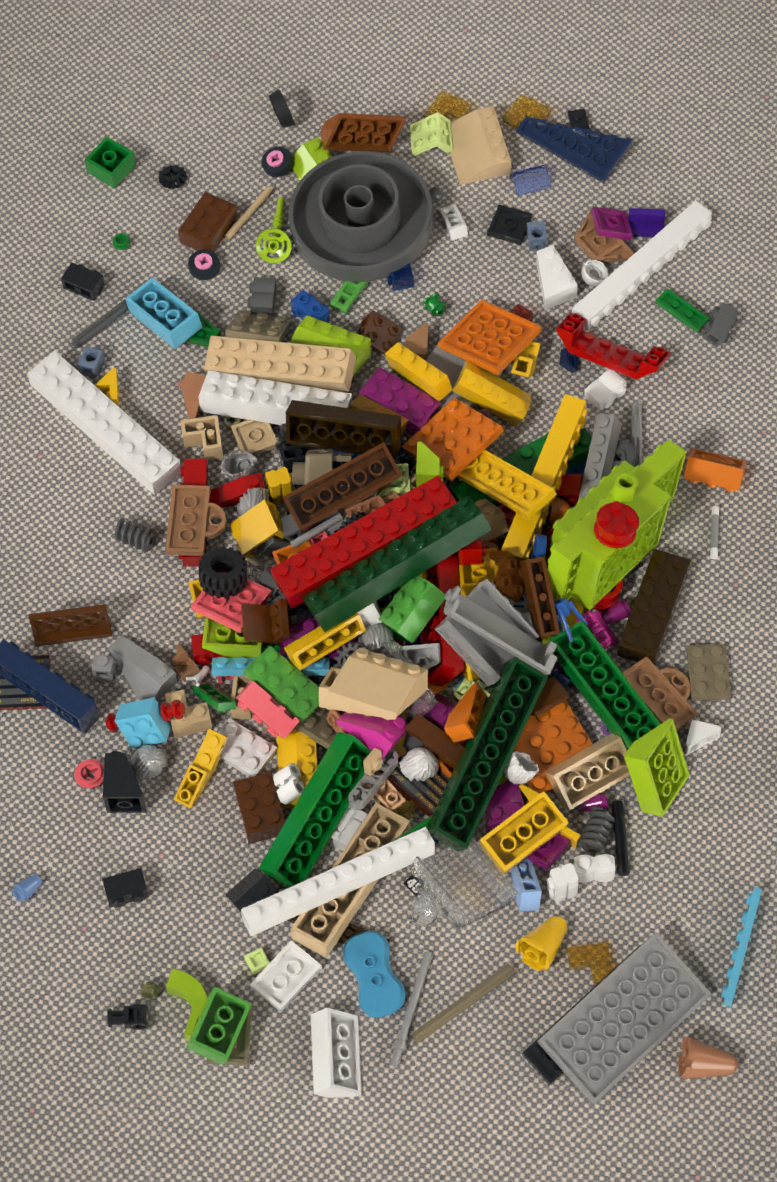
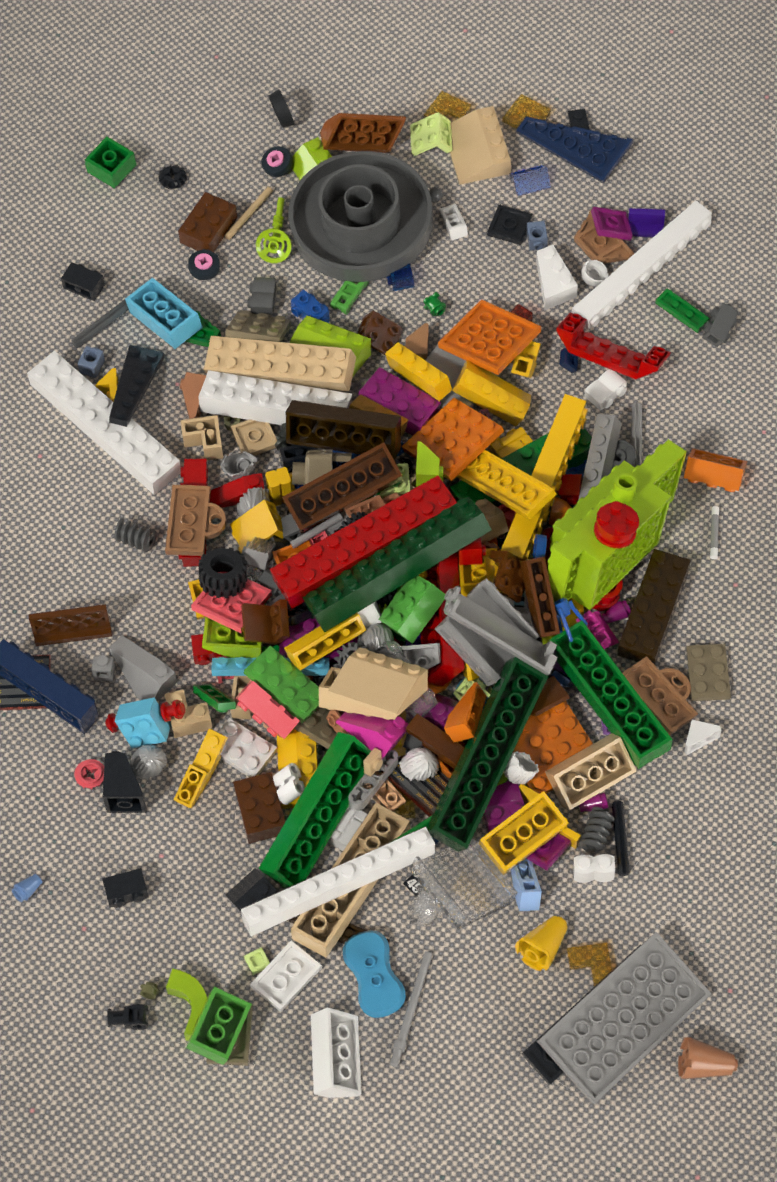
(121, 241): green plate -> none
(135, 379): none -> black wing
(184, 664): medium nougat slope -> none
(199, 676): white bar -> none
(258, 553): none -> light grey brick
(463, 1003): dark tan axle -> none
(510, 443): none -> yellow brick
(562, 883): white brick -> none
(657, 768): lime slope -> none
(738, 954): medium azure plate -> none

